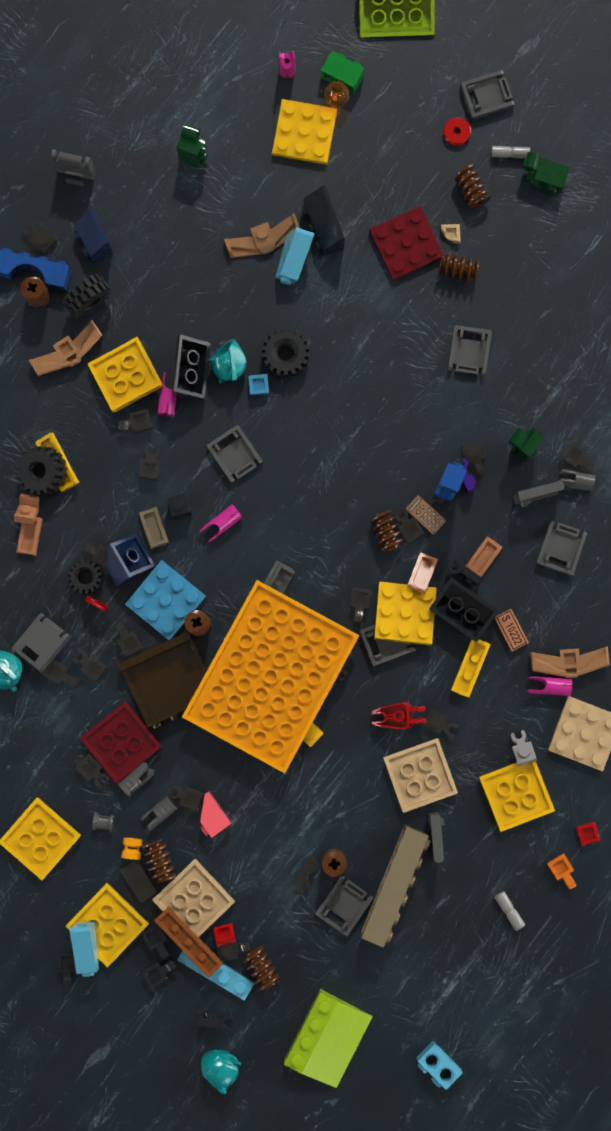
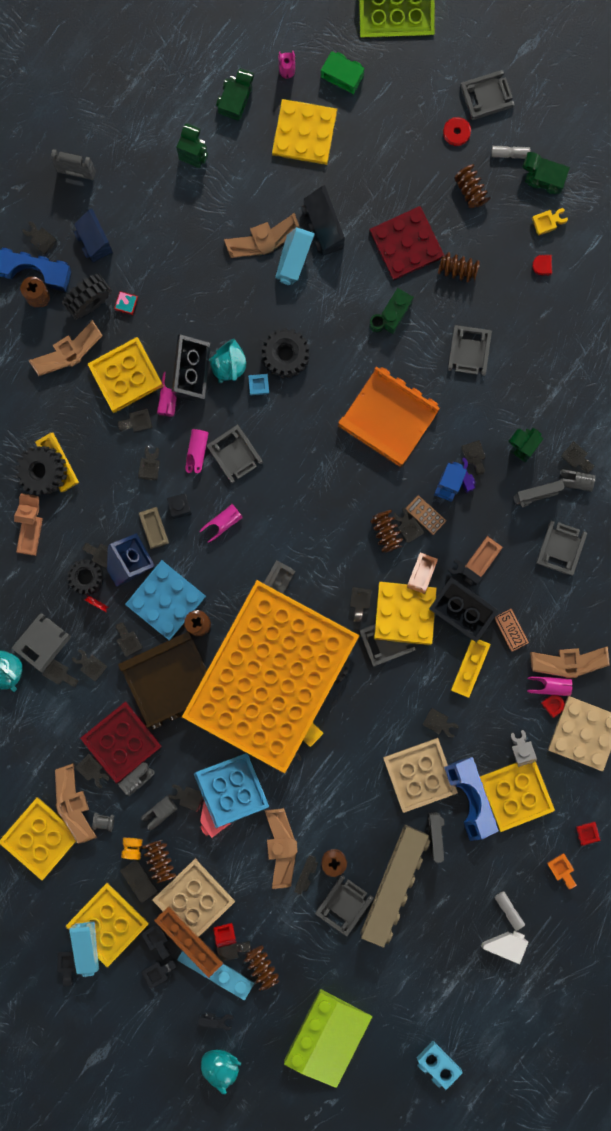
(72, 804): none -> medium nougat plate
(126, 303): none -> tile
(196, 450): none -> dark pink piece
(231, 790): none -> dark azure plate
(235, 94): none -> dark green hinge
(281, 848): none -> medium nougat plate
(336, 94): clear orange piece -> none
(389, 416): none -> orange panel
(393, 312): none -> dark green hinge
(401, 714): red hinge -> none
(451, 232): tan tile -> none
(480, 819): none -> arch
(507, 945): none -> white slope
(542, 265): none -> red tile
(547, 222): none -> yellow plate
(554, 705): none -> red tile

